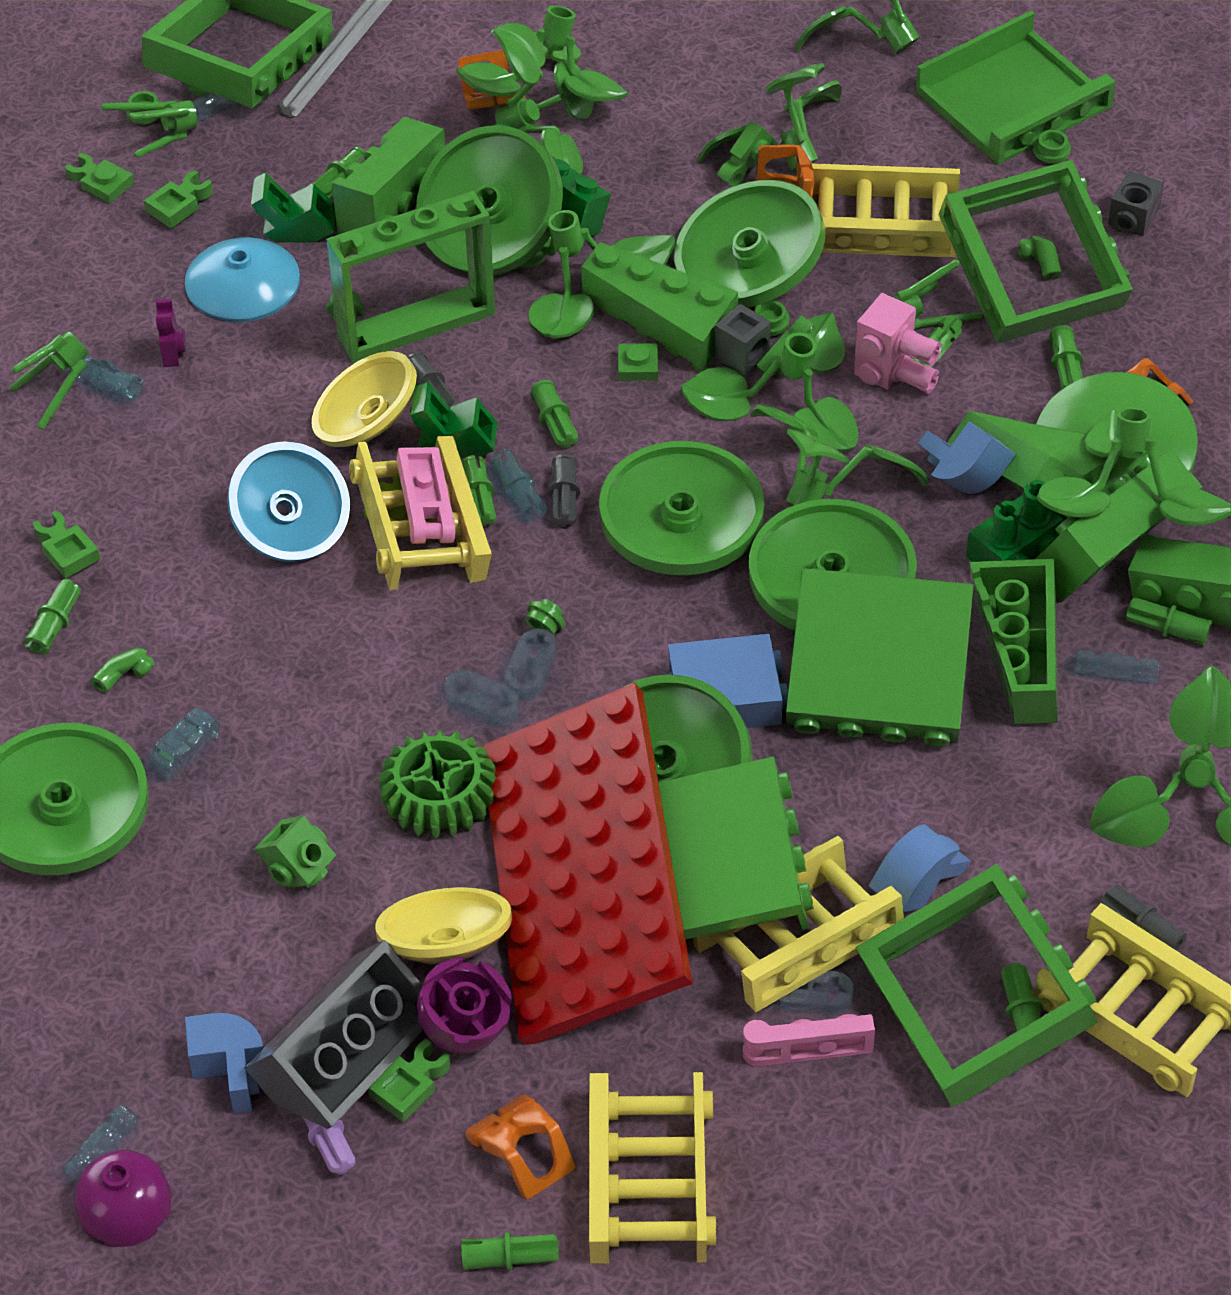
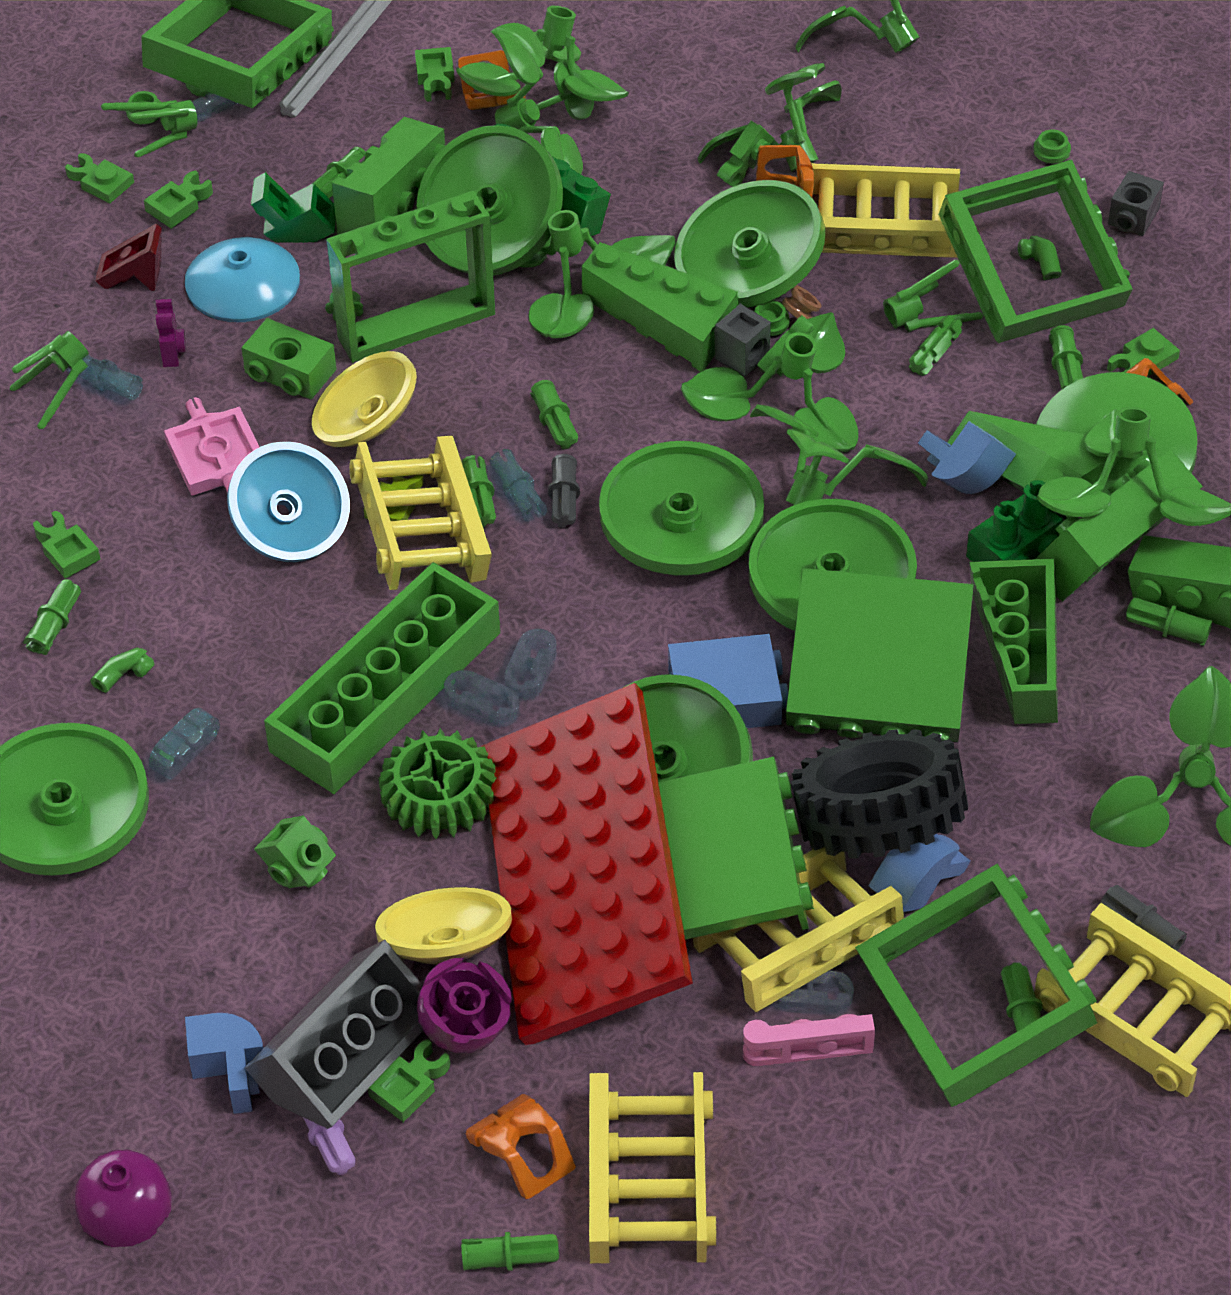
(101, 1141): clear light blue axle -> none
(135, 257): none -> dark red slope
(210, 446): none -> bright pink plate
(288, 359): none -> bright green brick
(382, 677): none -> bright green brick
(425, 494): bright pink plate -> none
(426, 373): dark grey axle -> none
(435, 71): none -> bright green plate
(467, 422): green brick -> none
(545, 616): bright green plate -> none
(638, 362): bright green plate -> none
(801, 303): none -> nougat bush
(879, 793): none -> black tyre
(888, 342): bright pink brick -> none
(1010, 89): bright green panel -> none
(1116, 666): clear light blue axle -> none
(1148, 345): none -> bright green plate

